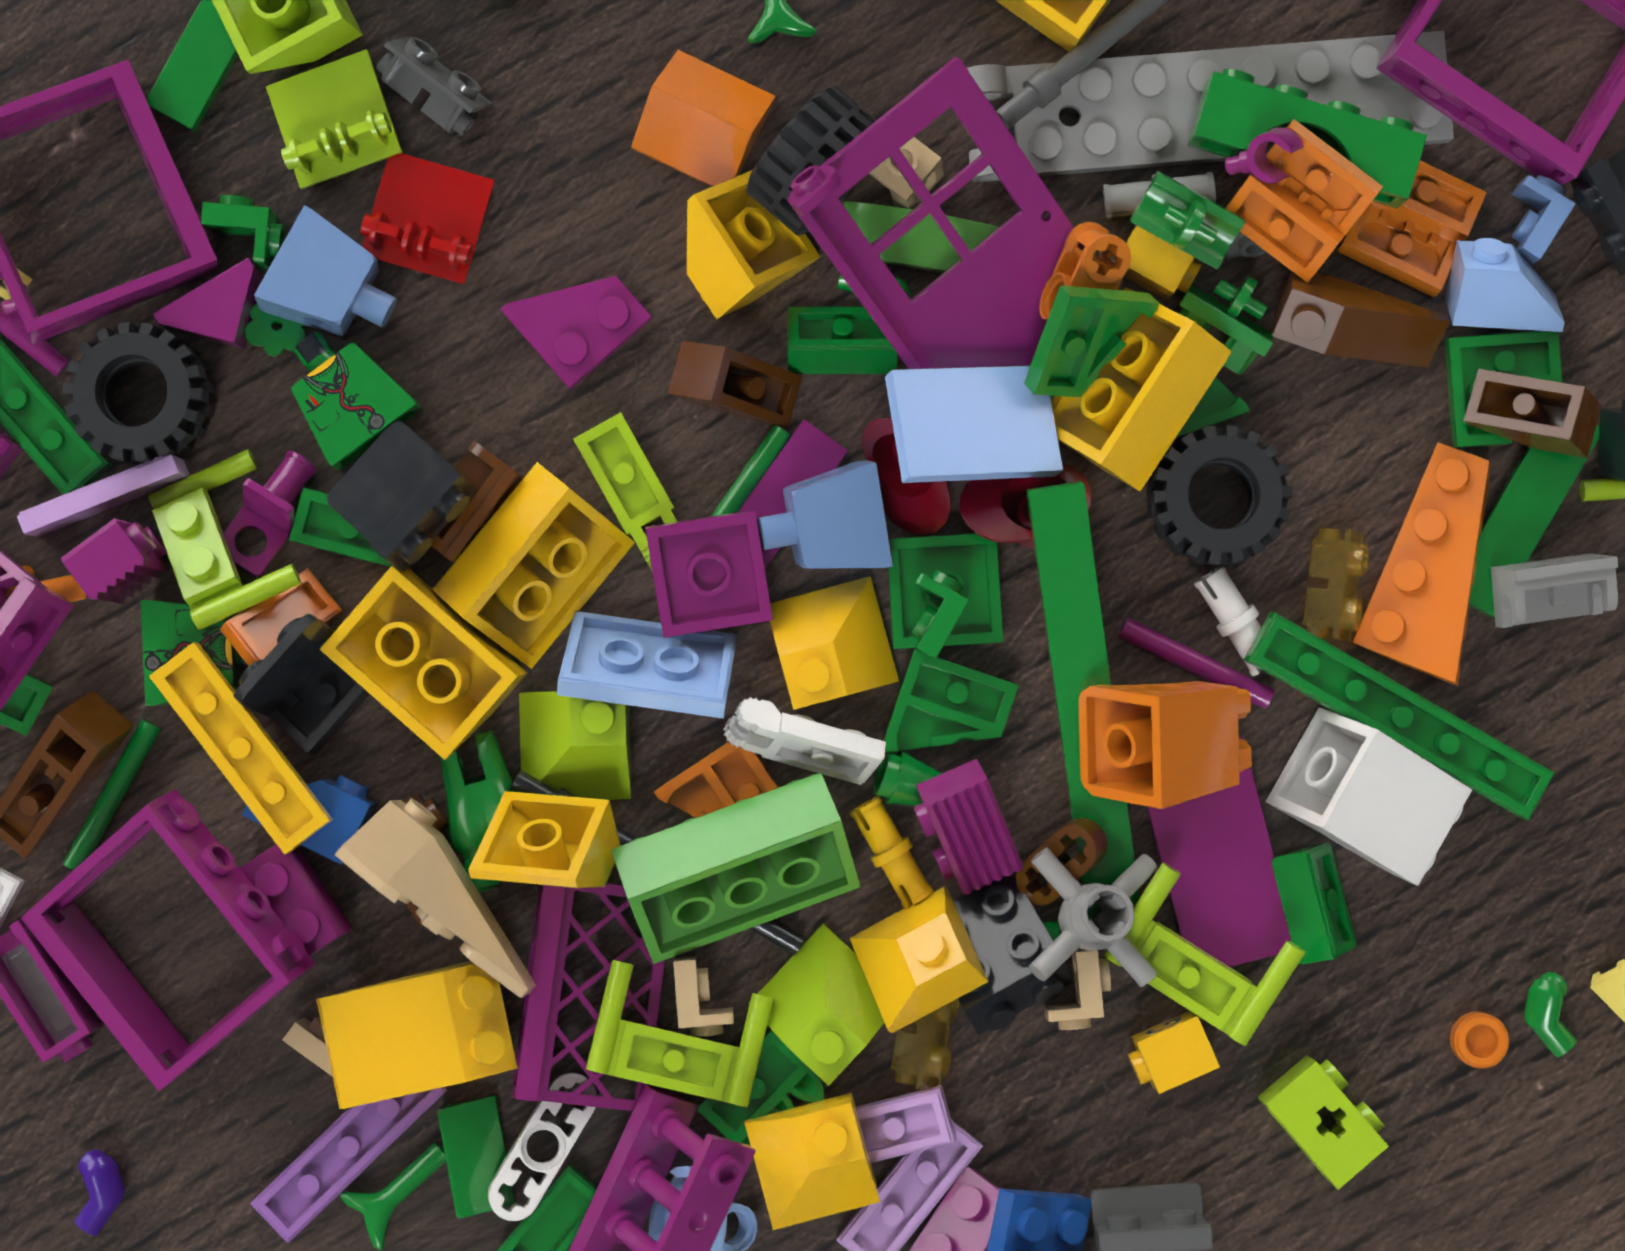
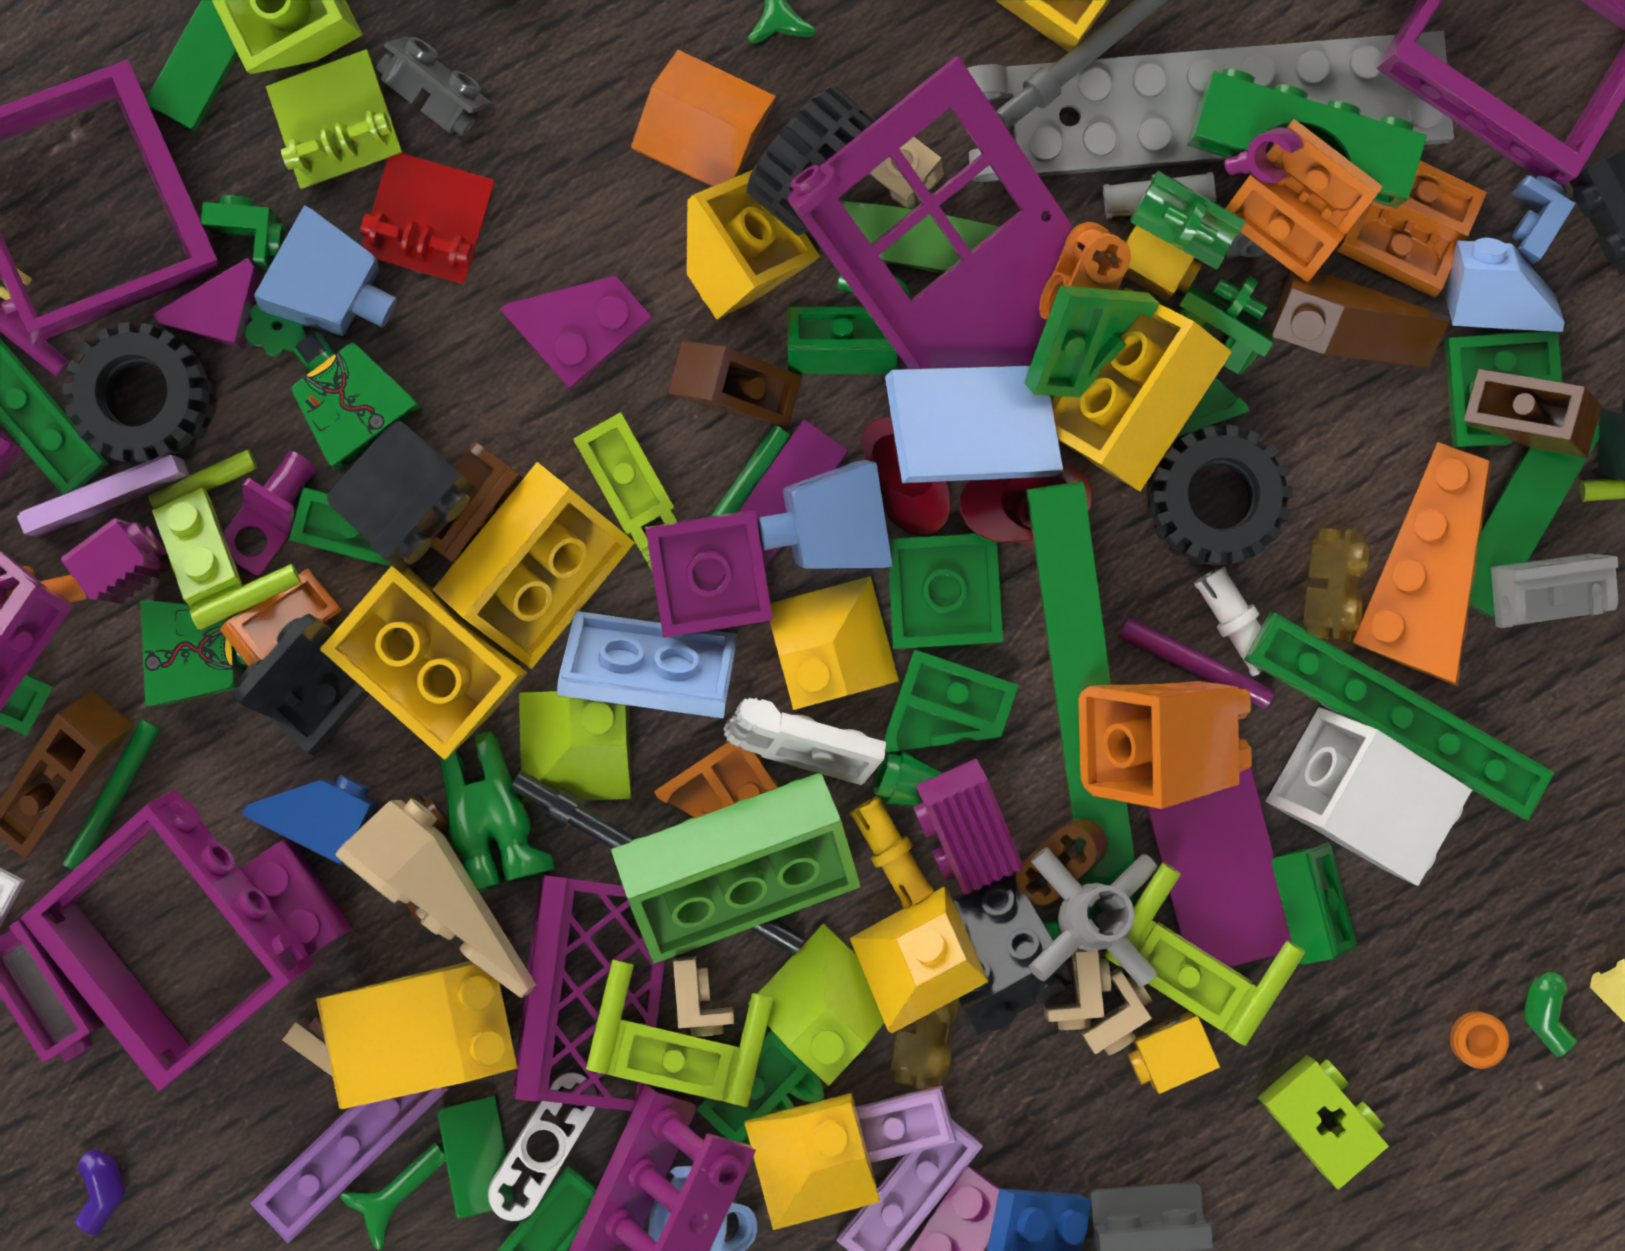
(241, 748): yellow plate -> none
(548, 841): yellow slope -> none
(935, 623): green bracket -> none
(1116, 1027): none -> tan bracket

